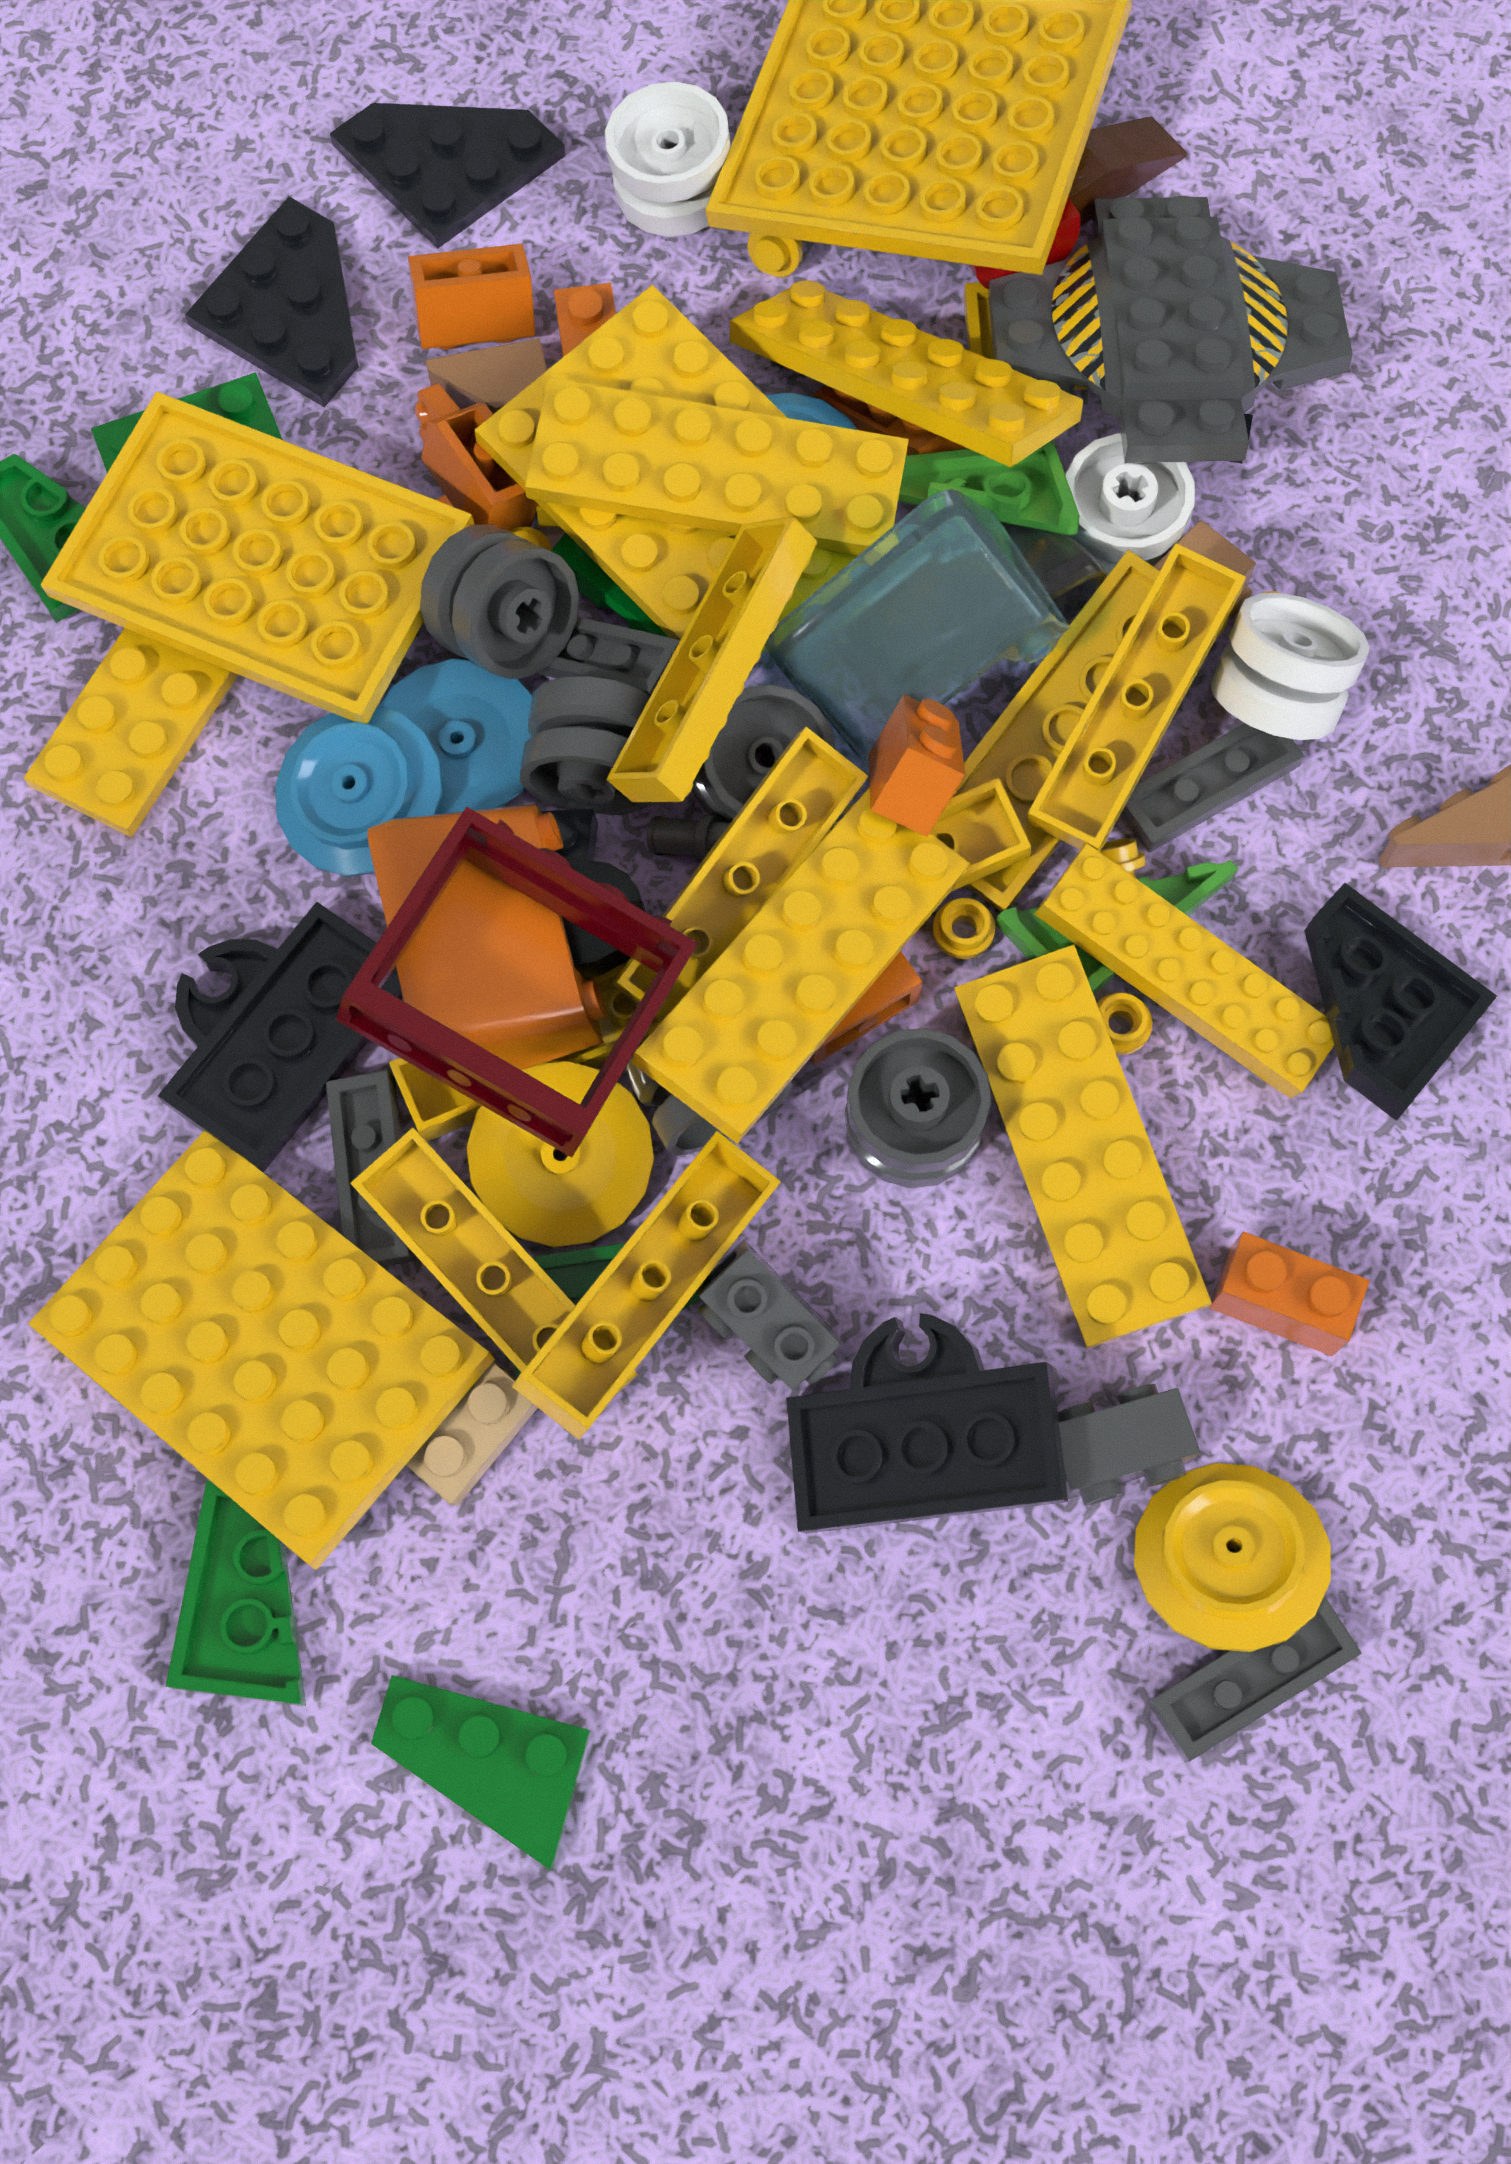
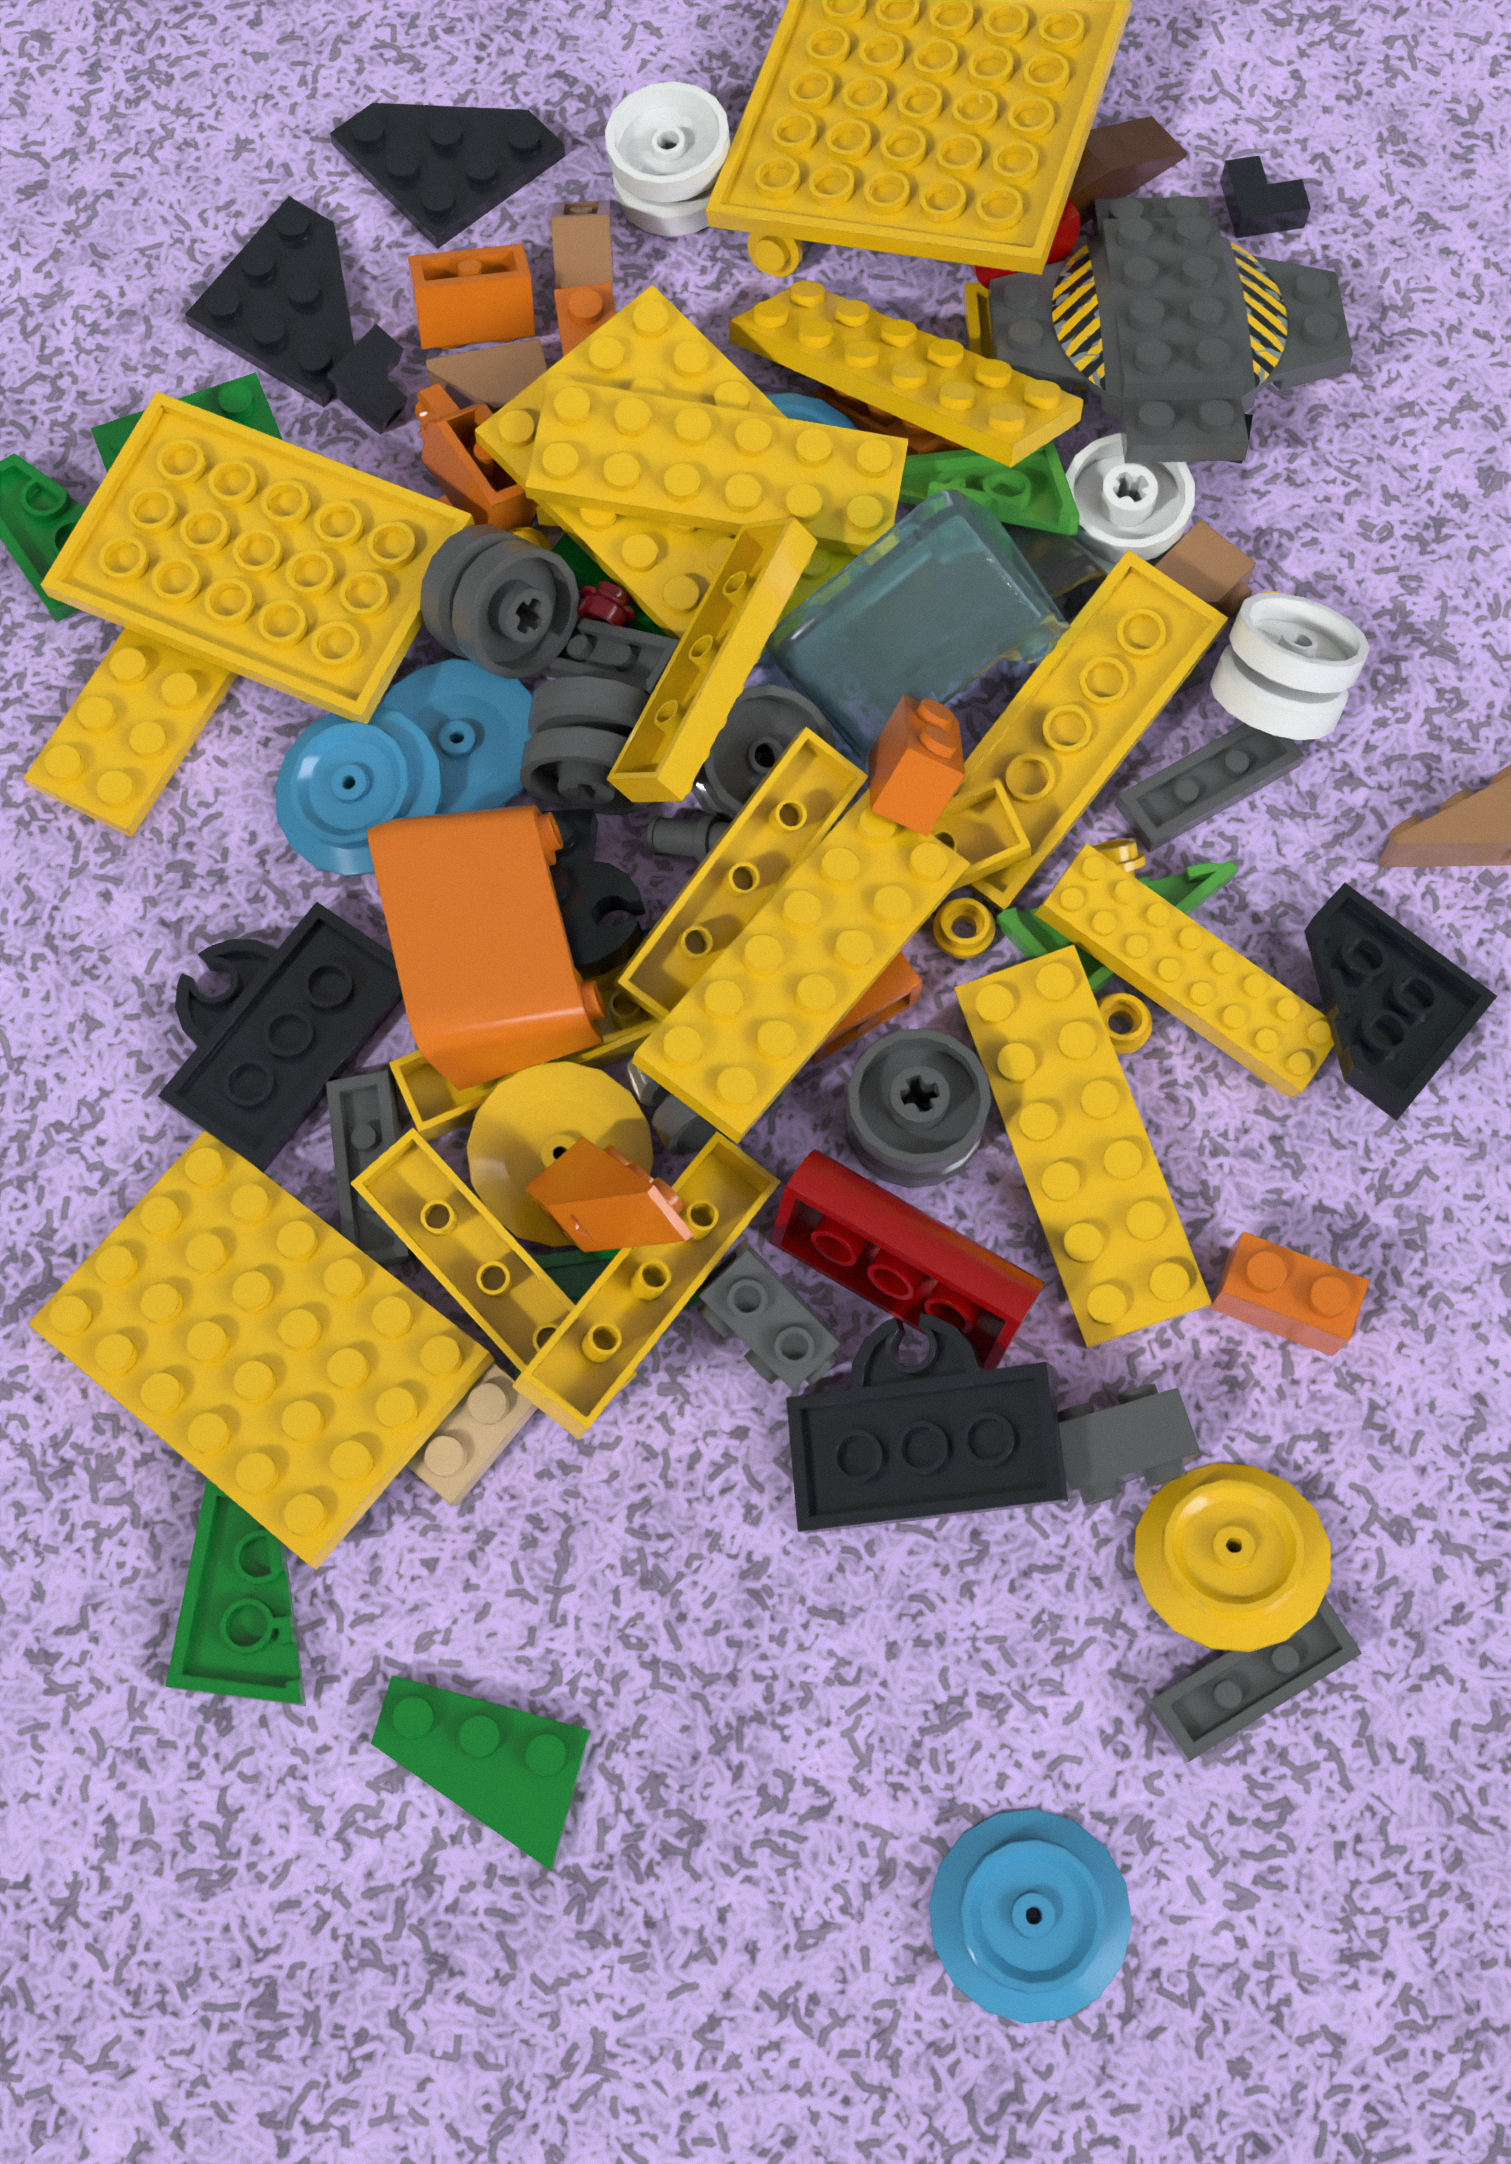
(362, 381): none -> black piece
(462, 1063): dark red window -> none
(582, 243): none -> medium nougat slope
(606, 604): none -> dark red plate
(607, 1201): none -> orange slope
(901, 1256): none -> red brick
(982, 1924): none -> dark azure piece
(1136, 699): yellow piece -> none
(1261, 206): none -> black piece

